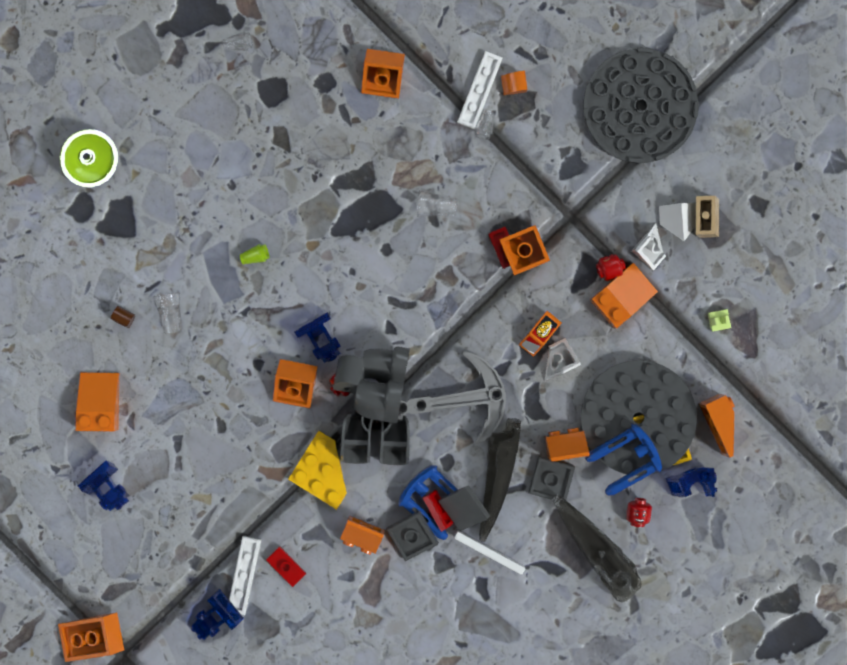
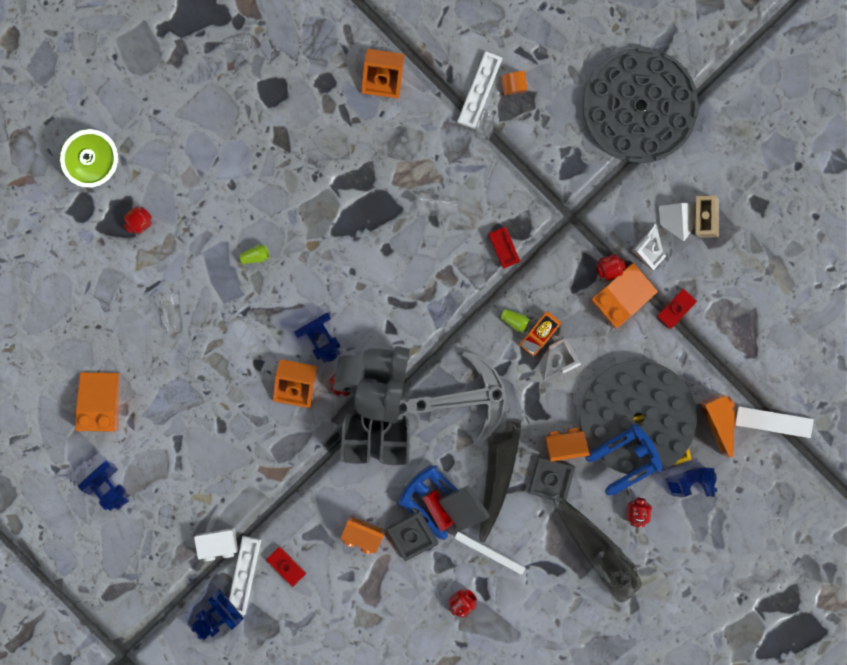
(91, 637): orange slope -> none
(123, 317): reddish brown brick -> none
(137, 220): none -> red head
(216, 544): none -> white brick
(321, 471): yellow plate -> none
(462, 603): none -> red head
(516, 320): none -> lime cone
(524, 250): orange slope -> none
(676, 308): none -> red plate
(719, 320): yellowish green tile -> none
(774, 422): none -> white tile

